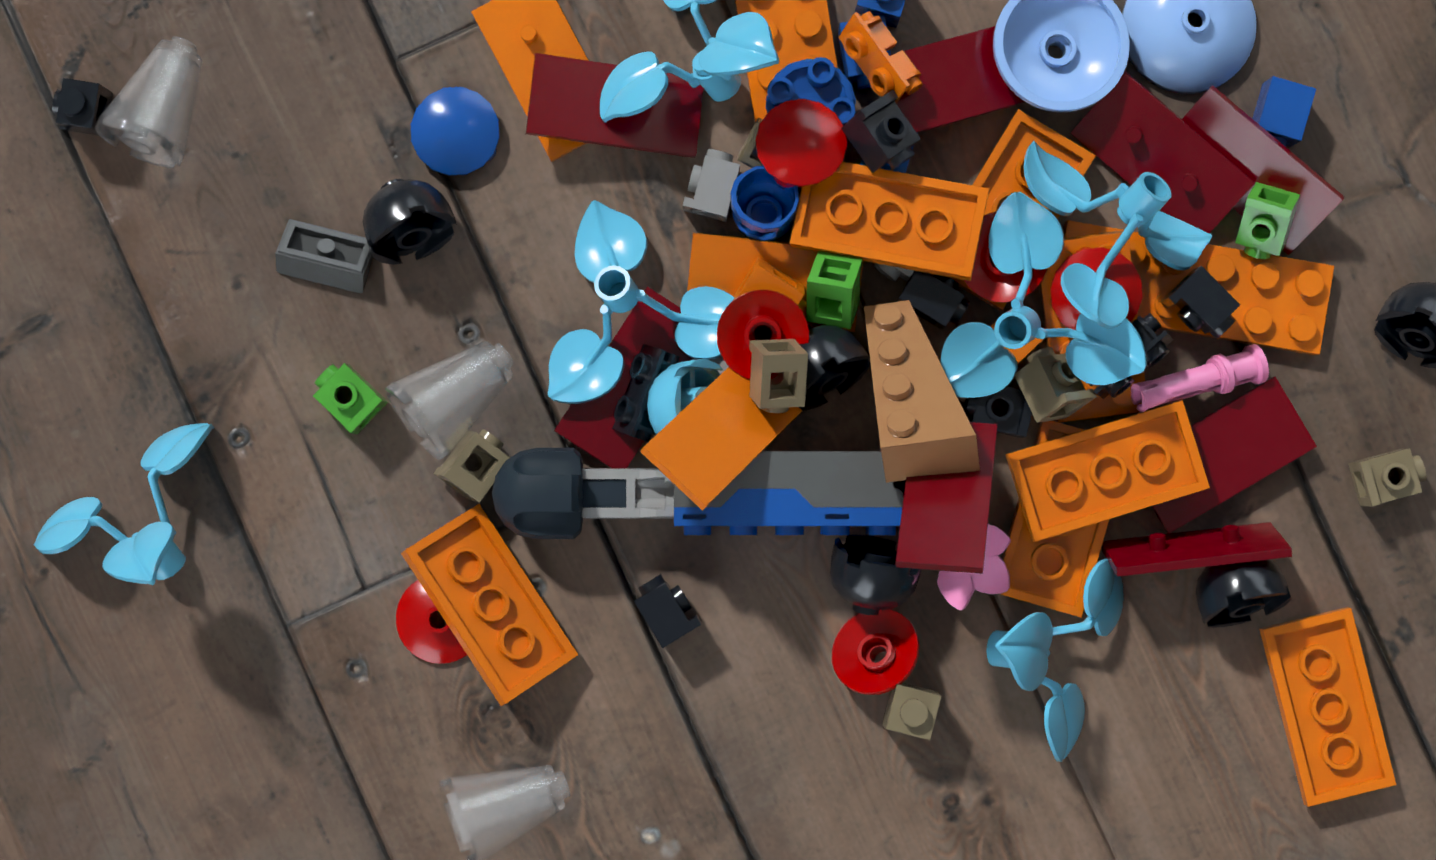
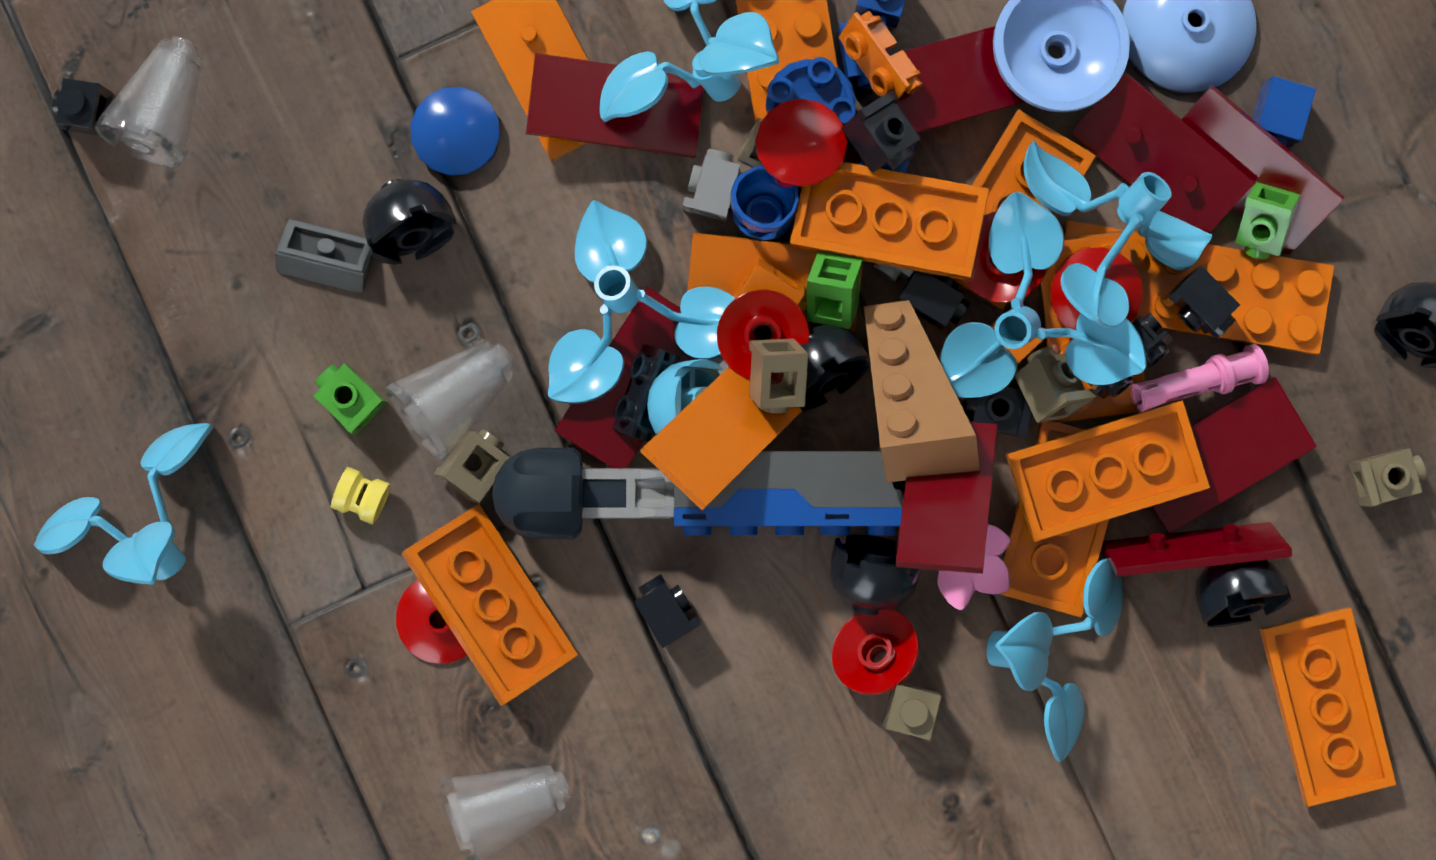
(360, 495): none -> light yellow wheel

